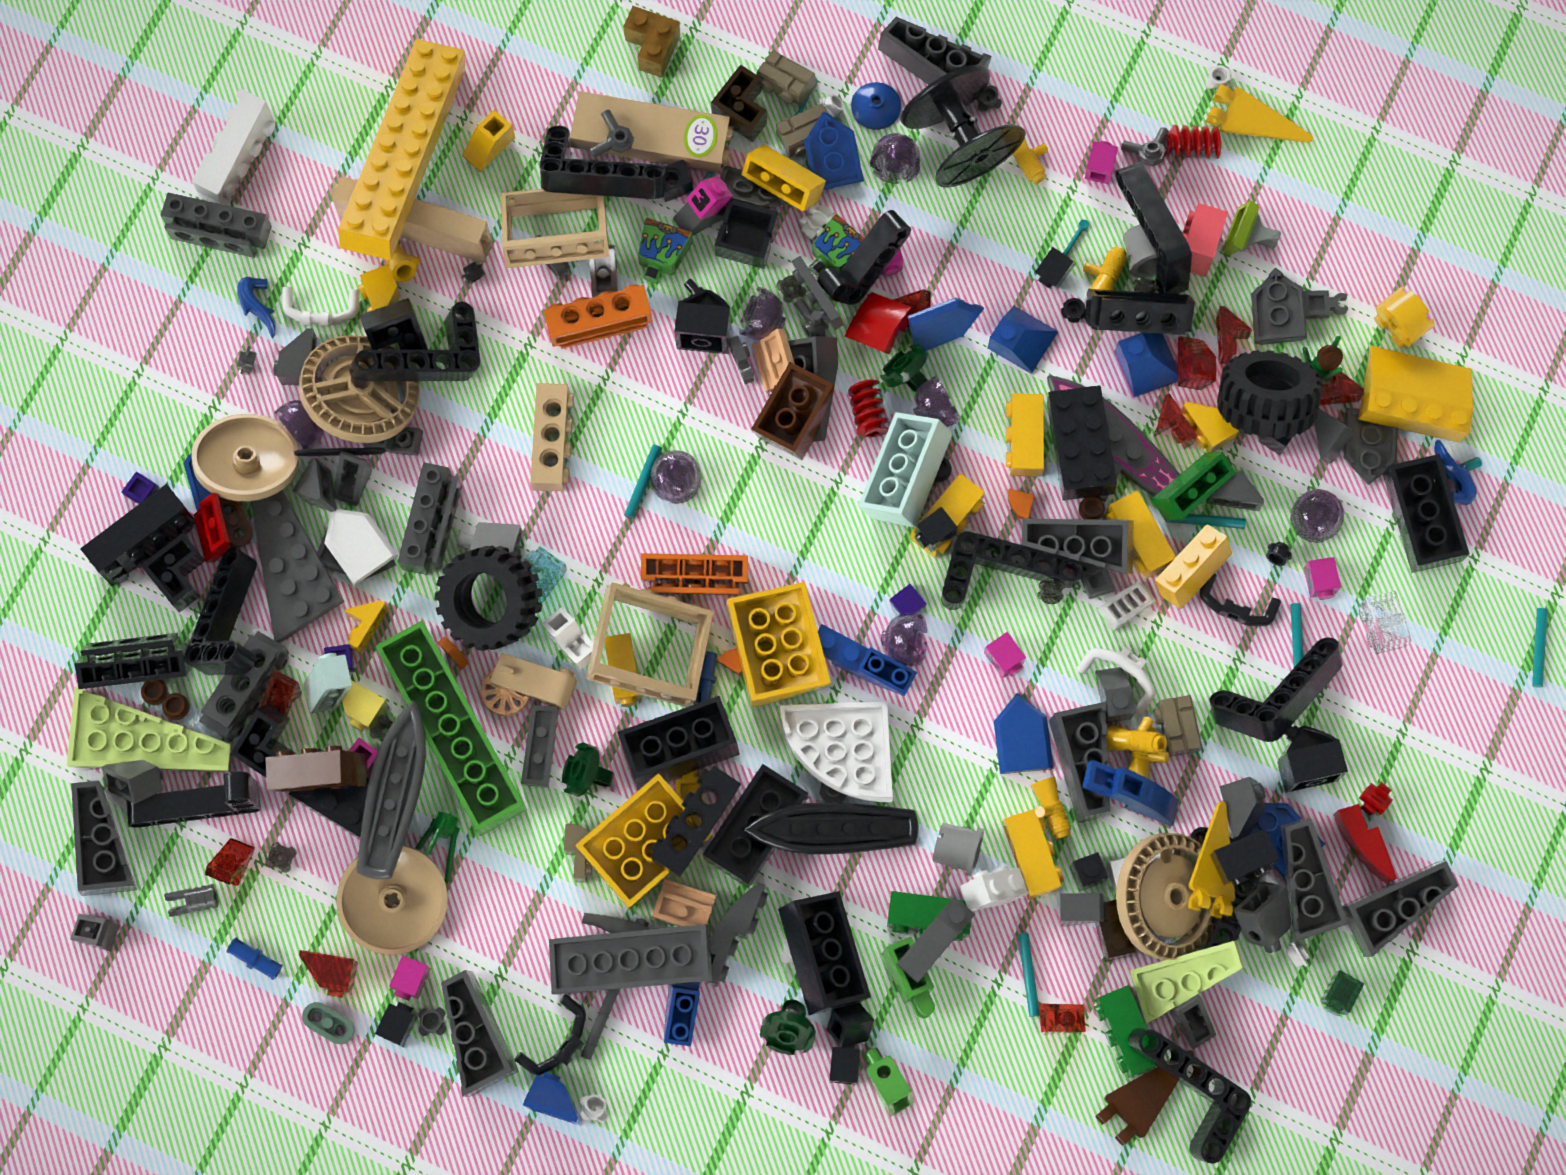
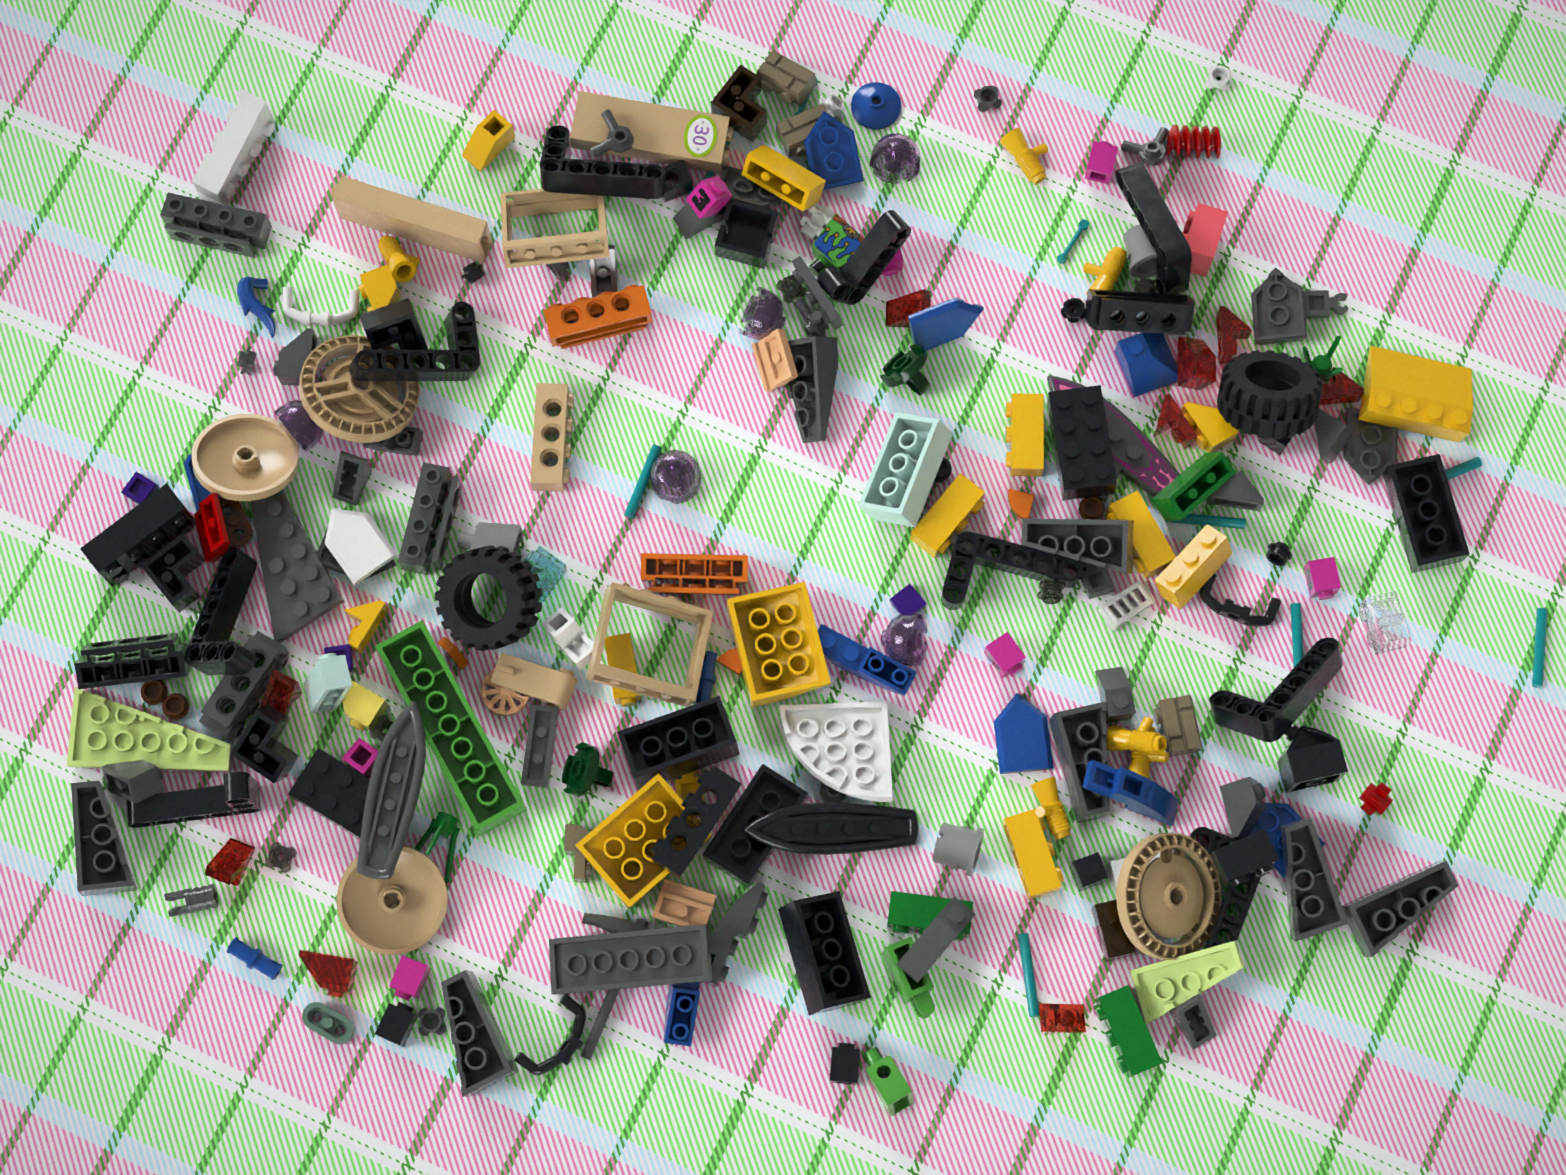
(95, 932): dark grey slope -> none
(315, 769): wedge -> none
(316, 486): dark grey slope -> none
(336, 451): black piece -> none
(402, 150): yellow brick -> none
(552, 1099): blue slope -> none
(595, 1102): white plate -> none
(657, 37): pearl gold brick -> none
(662, 248): torso -> none
(702, 321): black piece -> none
(740, 355): dark grey plate -> none
(788, 1030): dark green tile -> none
(794, 411): reddish brown slope -> none
(850, 1024): black brick -> none
(866, 409): red piece -> none
(879, 322): red slope -> none
(925, 53): dark grey wedge -> none
(934, 402): clear purple cylinder -> none
(935, 530): black brick -> none
(947, 102): black piece -> none
(993, 889): white brick -> none
(1021, 339): blue slope -> none
(1054, 268): black brick -> none
(1081, 908): dark grey slope -> none
(1129, 663): white piece -> none
(1138, 1103): reddish brown flag -> none
(1199, 1083): black beam -> none
(1205, 877): yellow flag -> none
(1248, 230): lime piece -> none
(1251, 117): yellow flag -> none
(1265, 916): dark grey torso -> none
(1298, 954): white plate -> none
(1317, 515): clear purple cylinder -> none
(1329, 357): reddish brown plate -> none
(1341, 993): clear green brick -> none
(1365, 842): red slope -> none
(1403, 317): yellow brick -> none
(1463, 482): blue piece -> none

